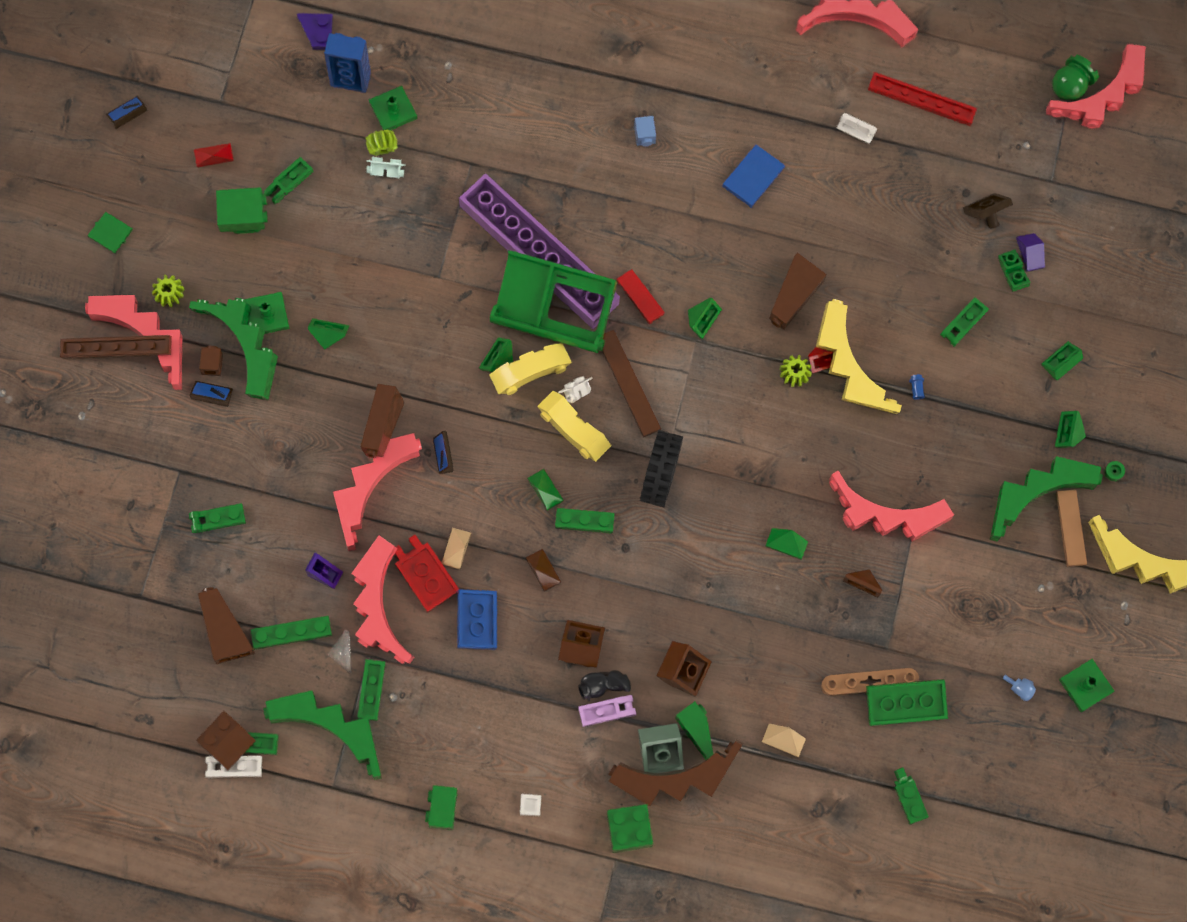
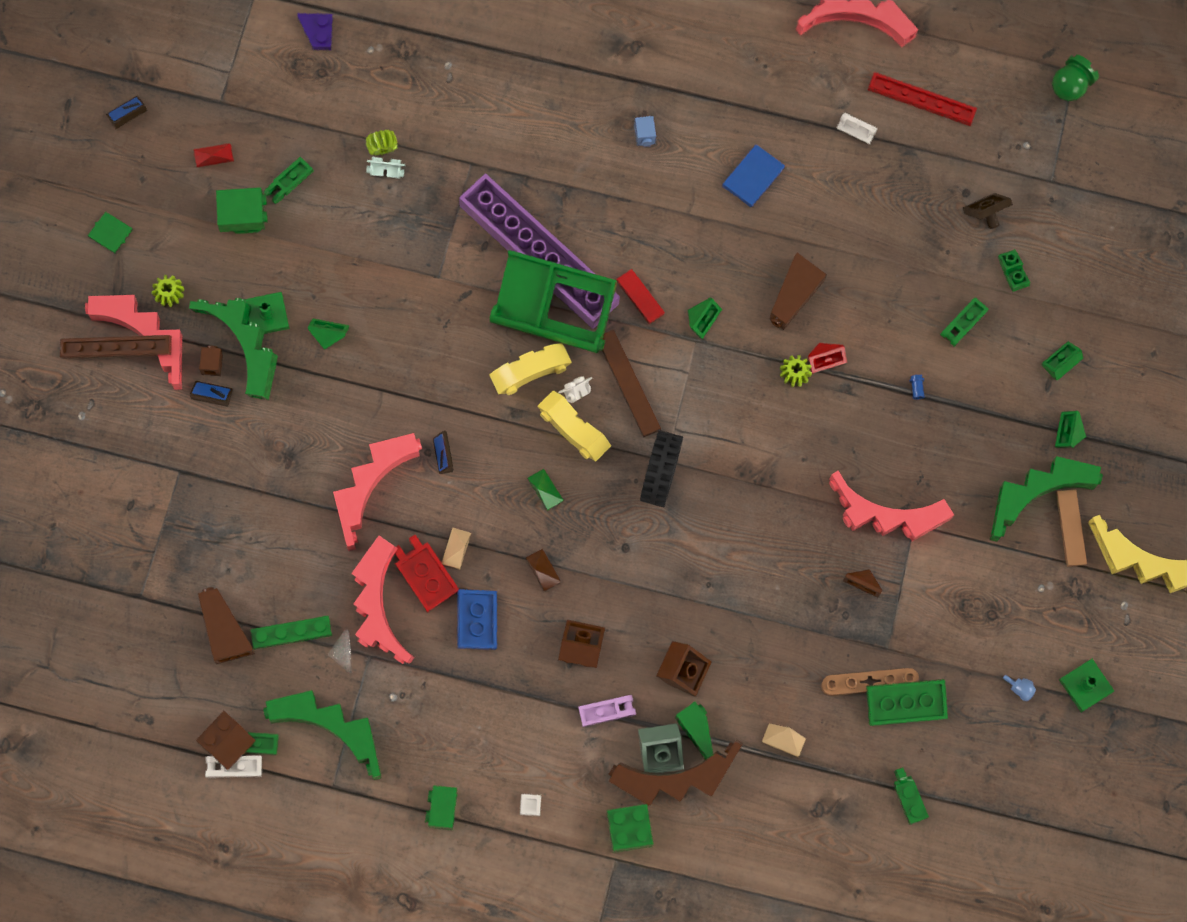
(217, 518): green plate -> none
(323, 571): dark purple slope -> none
(347, 62): blue brick -> none
(371, 689): green plate -> none
(381, 420): reddish brown slope -> none
(393, 109): green tile -> none
(498, 355): green slope -> none
(584, 520): green plate -> none
(596, 683): black animal -> none
(787, 542): green slope -> none
(858, 386): light yellow arch -> none
(1032, 251): slope -> none
(1111, 98): coral arch -> none
(1114, 471): green tile -> none

